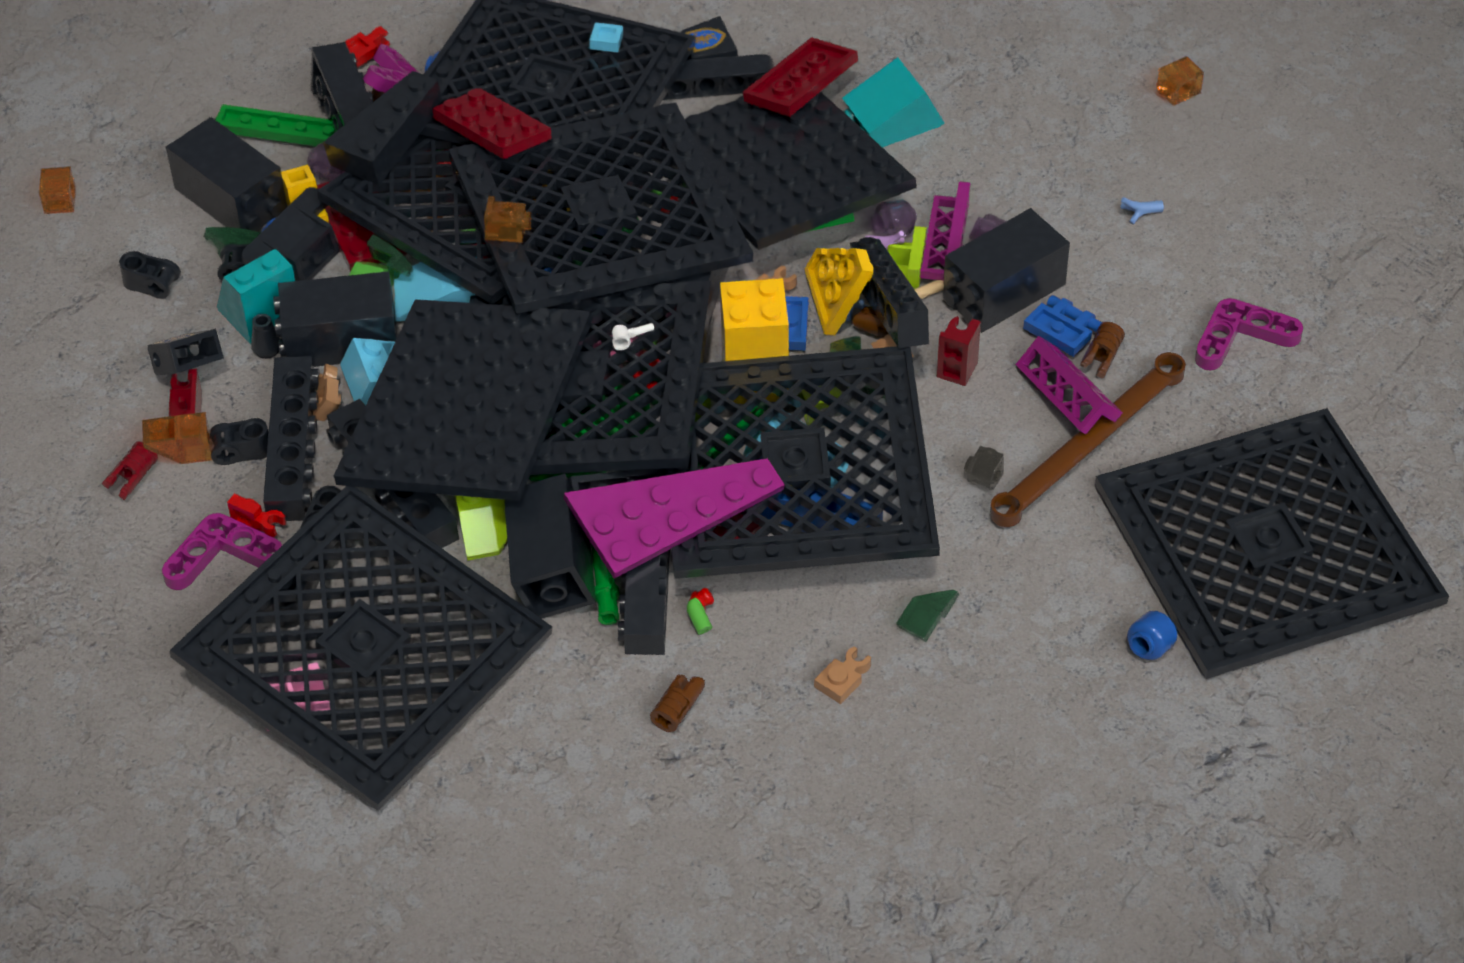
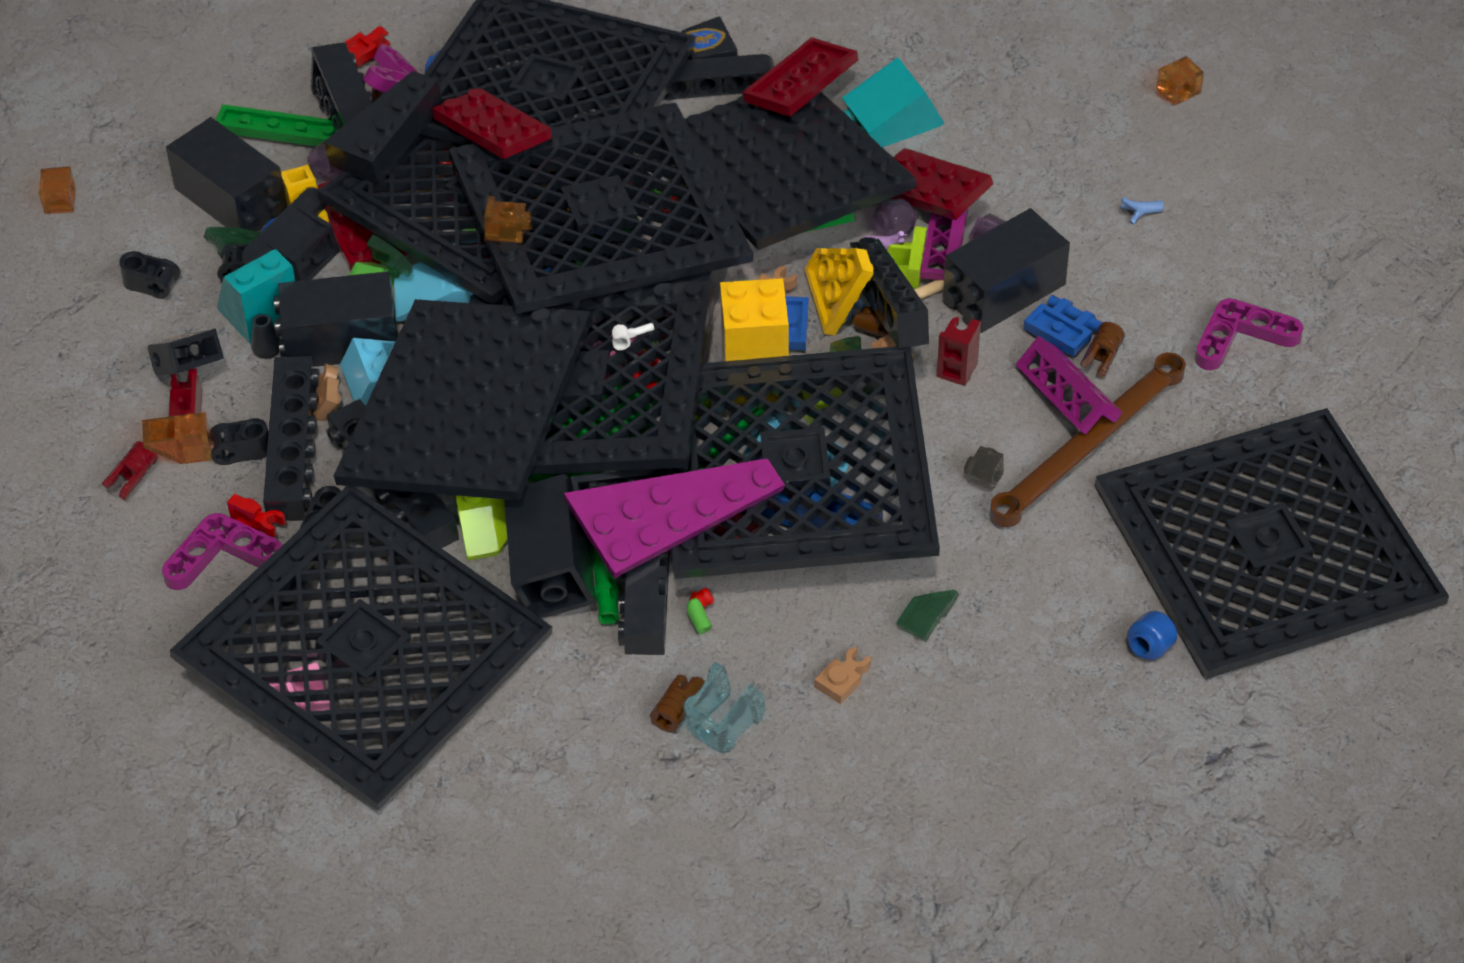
(606, 37): medium azure plate -> none
(746, 710): none -> clear light blue piece
(941, 185): none -> dark red plate

